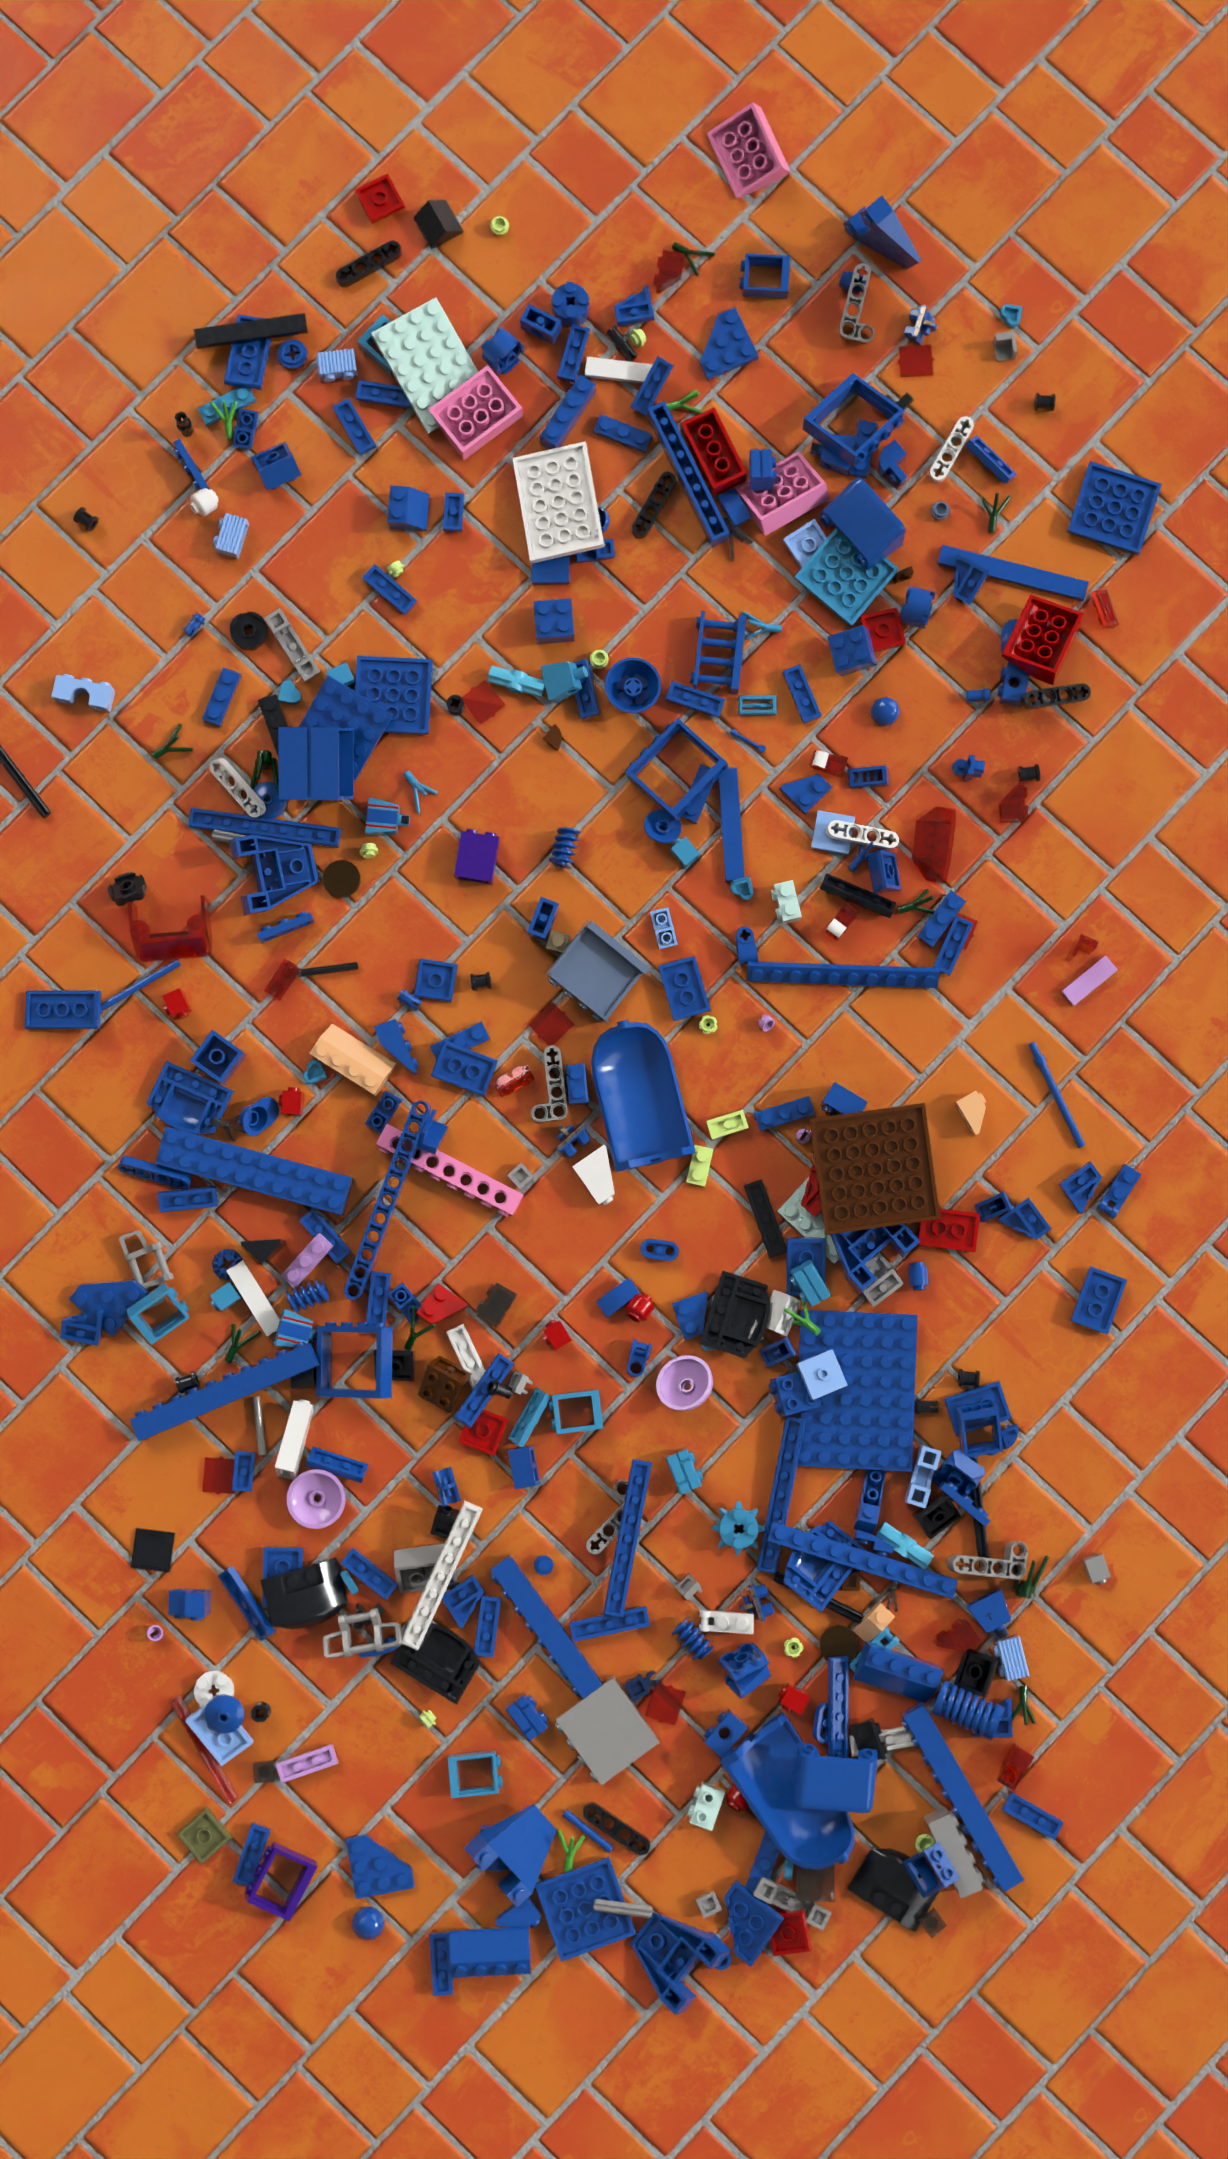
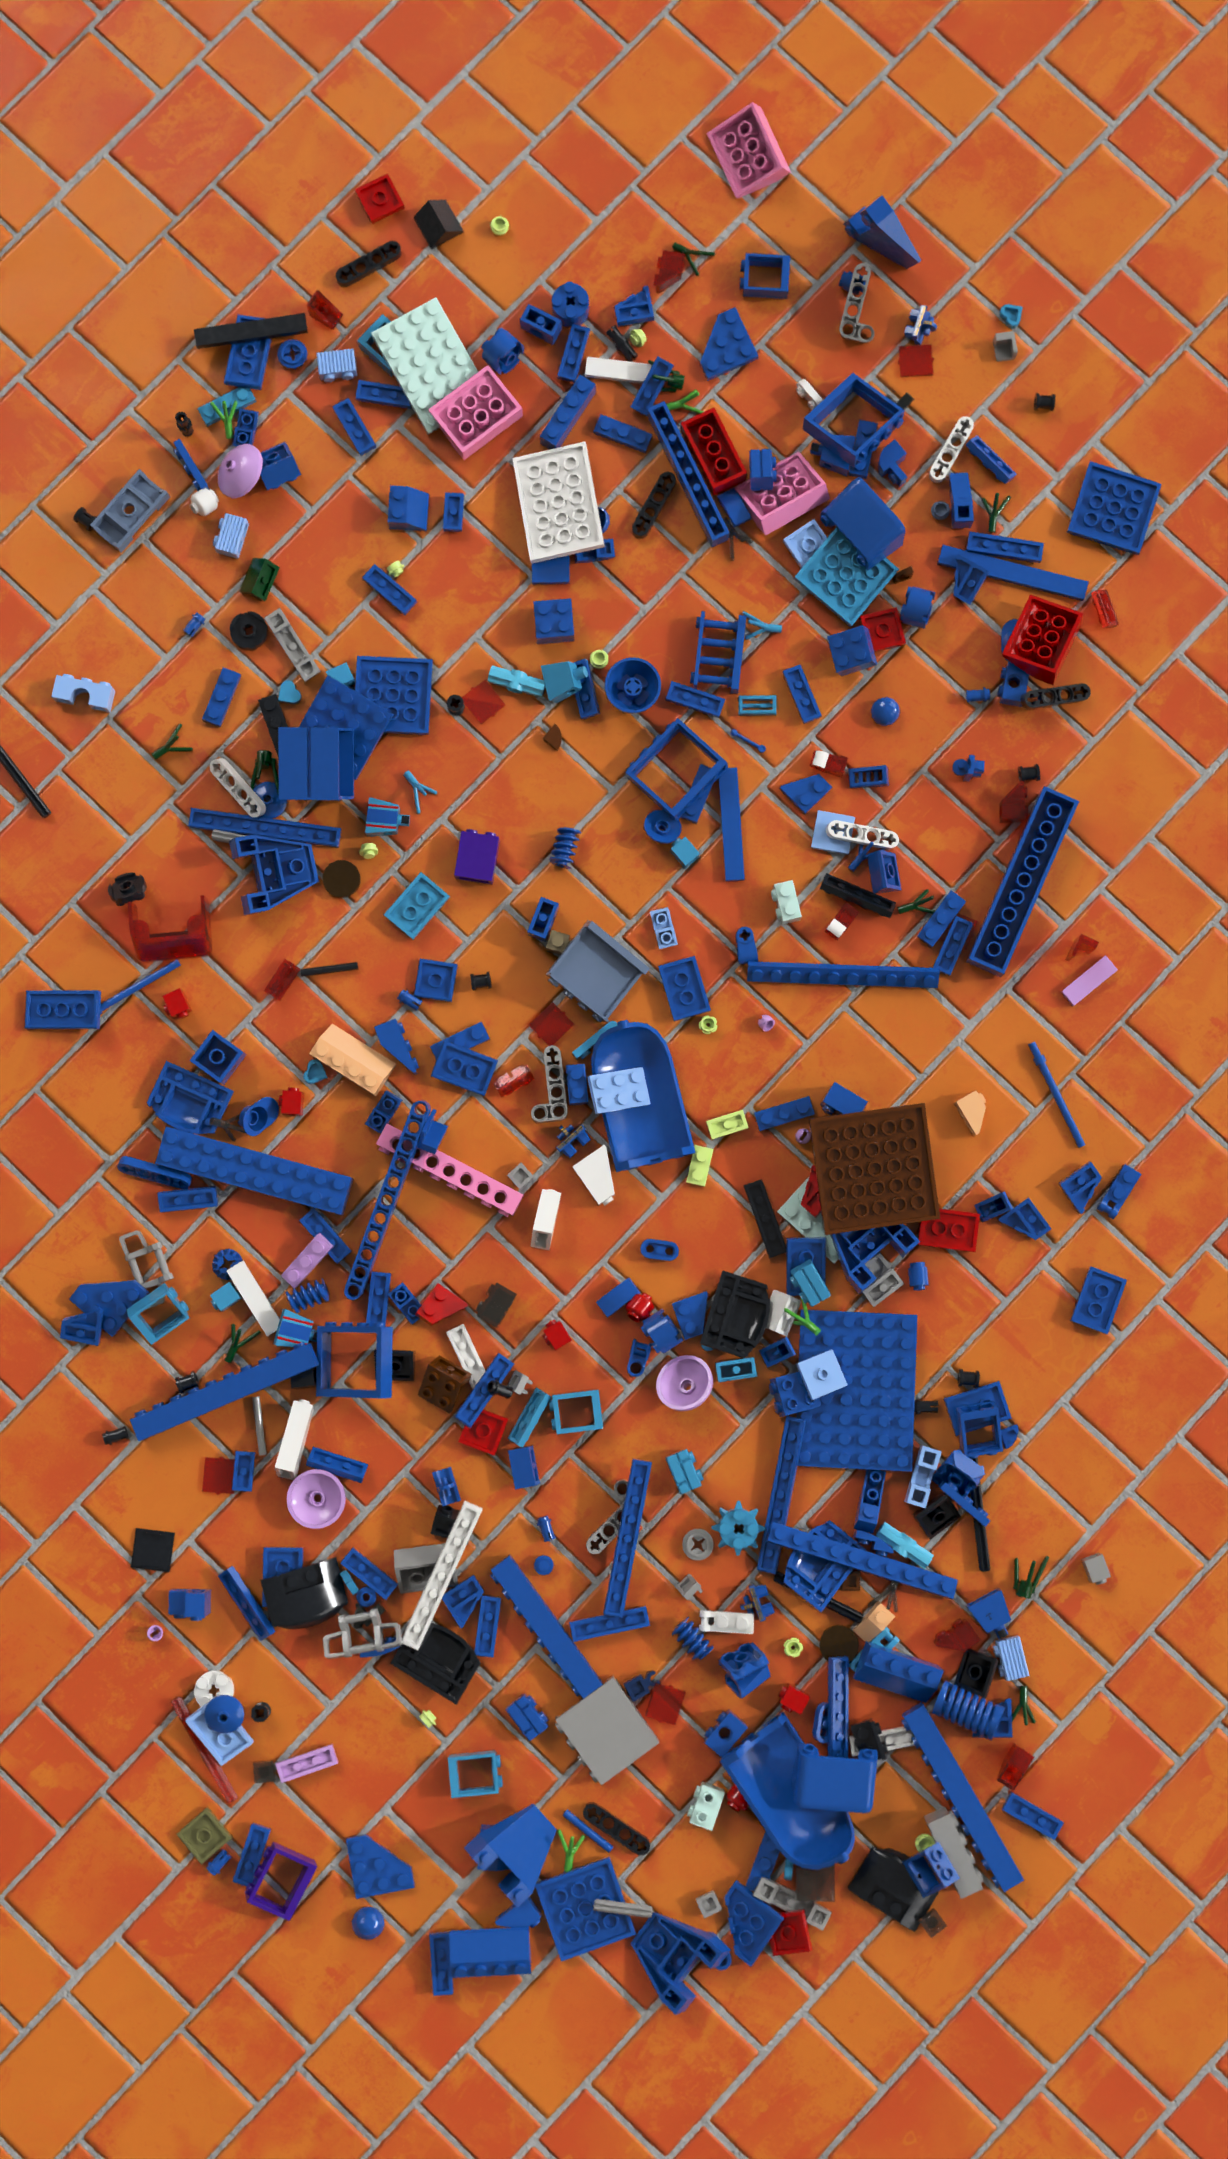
(115, 1435): none -> black pin
(118, 526): none -> sand blue piece
(219, 1861): none -> blue pin
(240, 470): none -> lavender dish
(259, 578): none -> dark green panel
(263, 1249): black slope -> none
(285, 926): blue plate -> none
(323, 310): none -> clear red slope
(371, 1592): none -> blue plate
(413, 1335): dark green plant -> none
(417, 906): none -> dark azure plate
(545, 1219): none -> white slope
(546, 1528): none -> blue pin
(584, 1049): none -> dark azure plate
(618, 1090): none -> light blue plate
(662, 1332): none -> blue brick
(675, 380): none -> dark green plant
(707, 1545): none -> light grey gear
(736, 1369): none -> dark azure brick
(742, 887): dark azure tile -> none
(805, 390): none -> white plate
(934, 843): clear red wedge -> none
(961, 500): none -> blue slope
(986, 1564): light grey beam -> none
(1005, 547): none -> blue plate
(1022, 881): none -> blue brick

